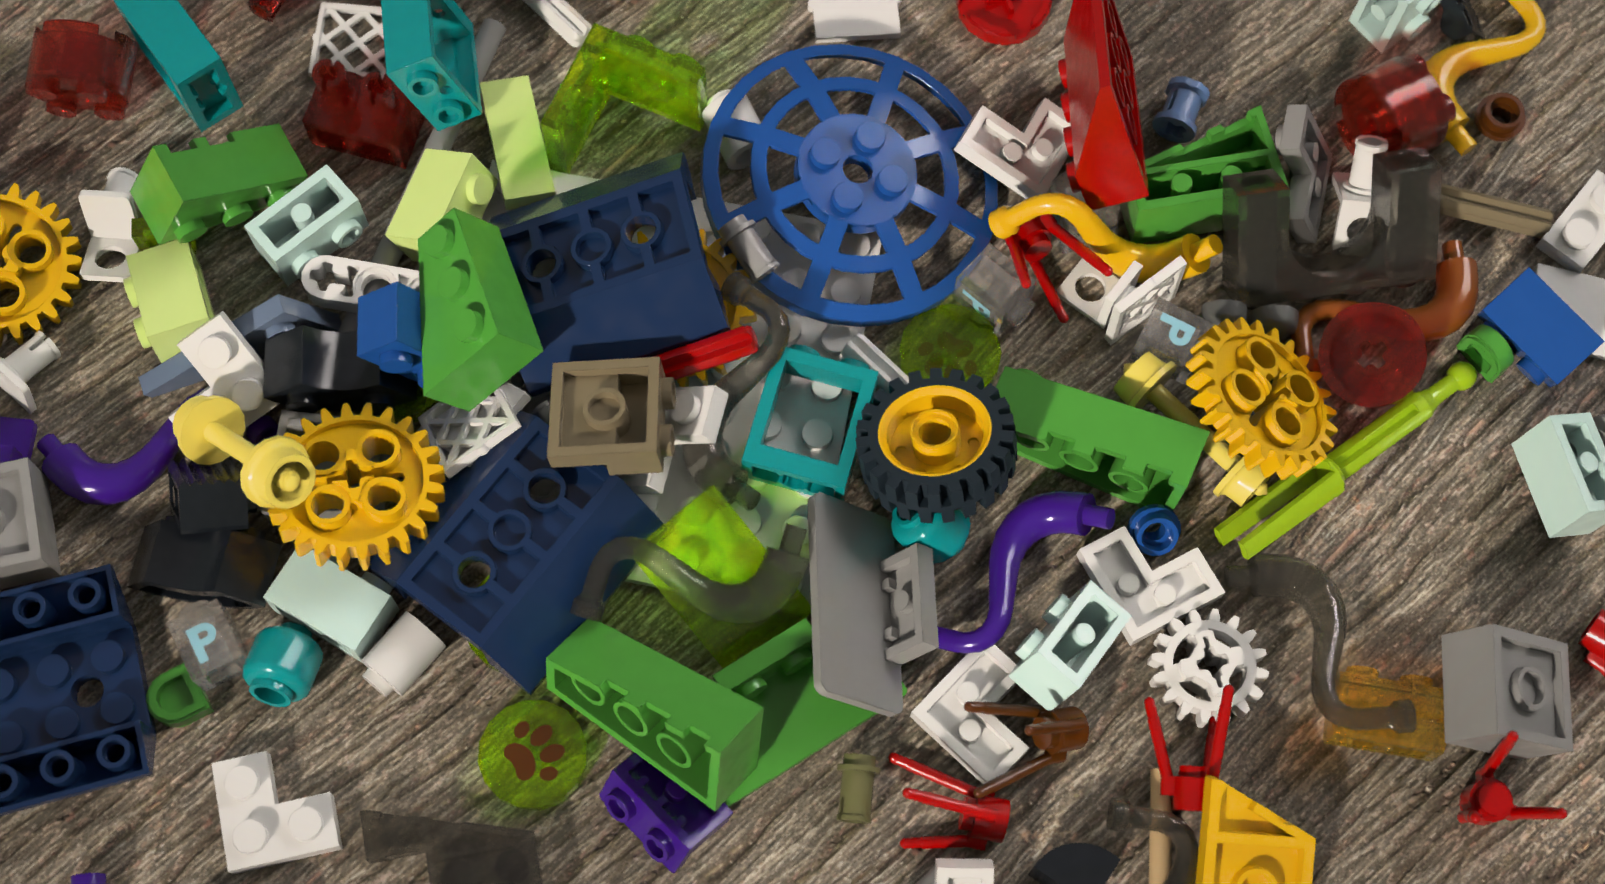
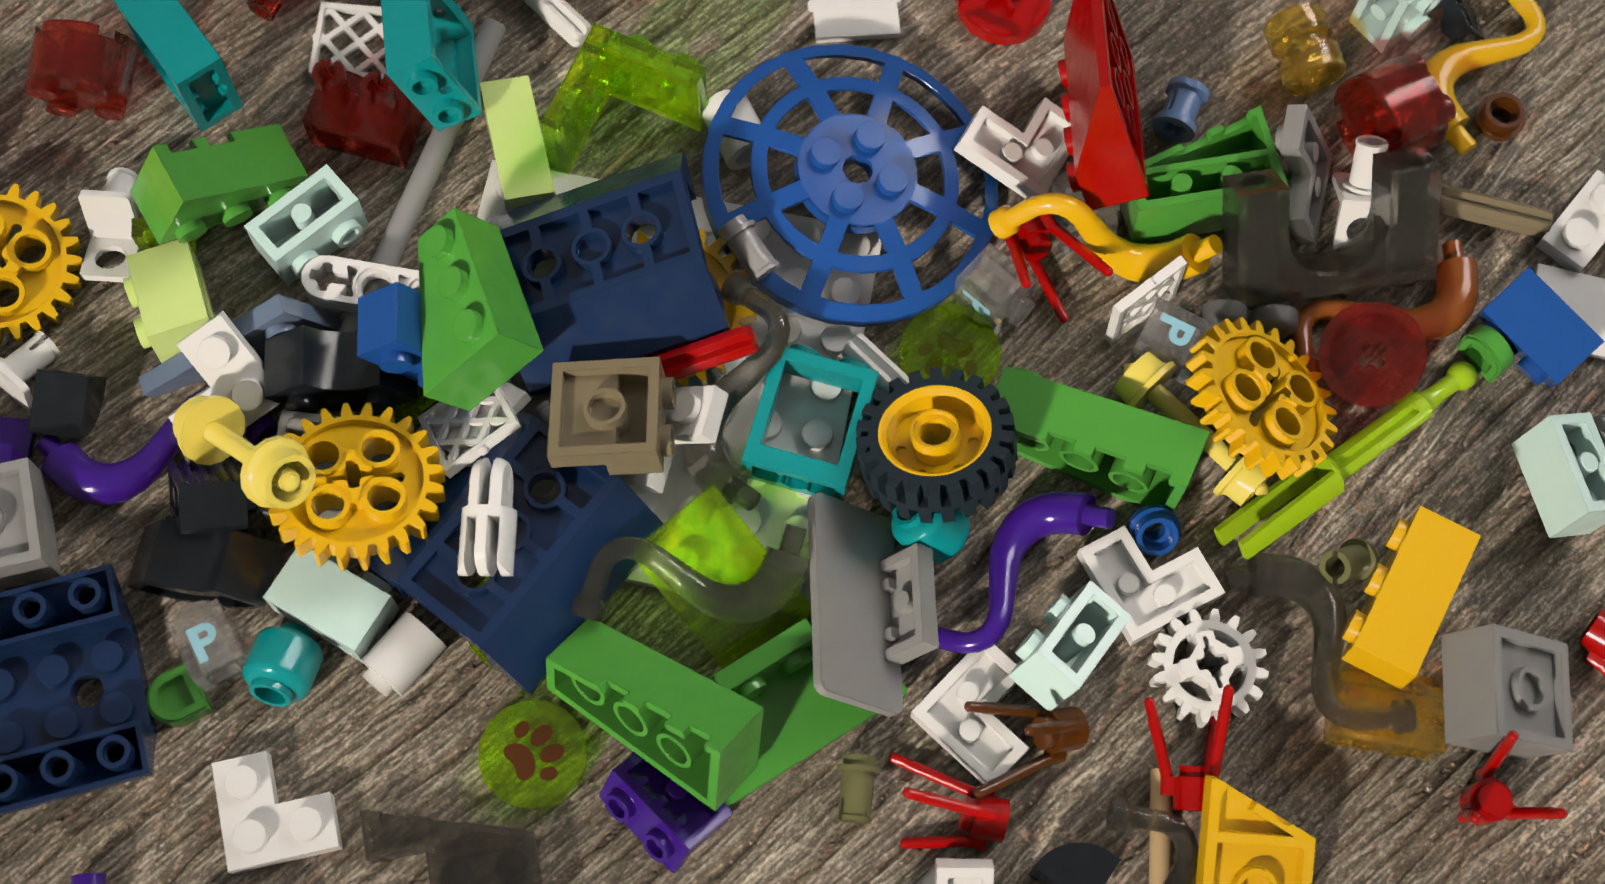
(66, 403): none -> black brick
(439, 184): yellowish green brick -> none
(488, 521): none -> white arm
(1114, 290): white bracket -> none
(1305, 47): none -> clear yellow wheel
(1351, 561): none -> olive pin
(1408, 596): none -> yellow wedge

